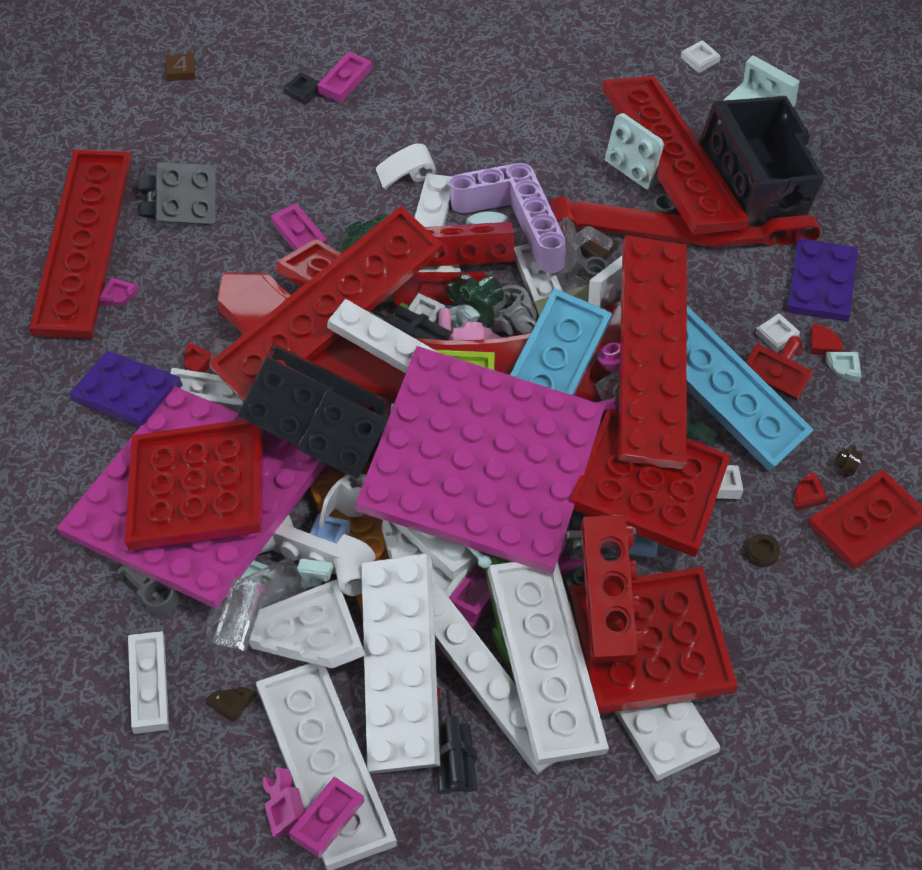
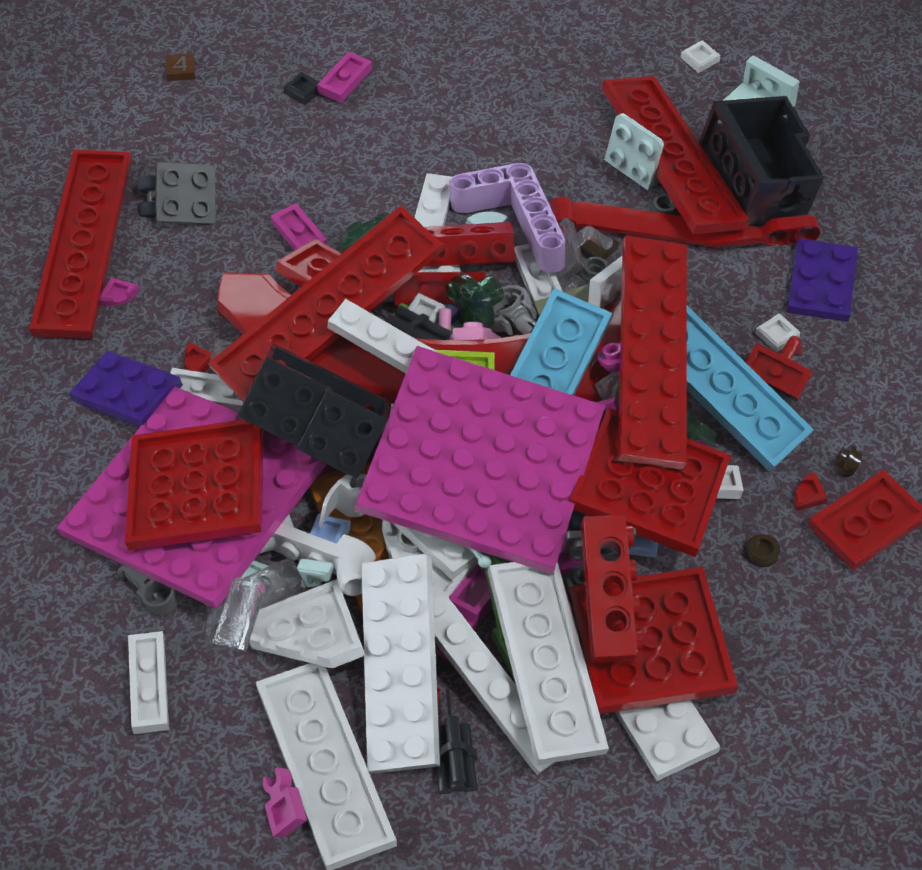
(231, 701): dark brown tile -> none
(326, 817): dark pink plate -> none
(412, 159): white panel -> none
(462, 314): light aqua tile -> none
(824, 341): red tile -> none
(846, 364): light aqua tile -> none

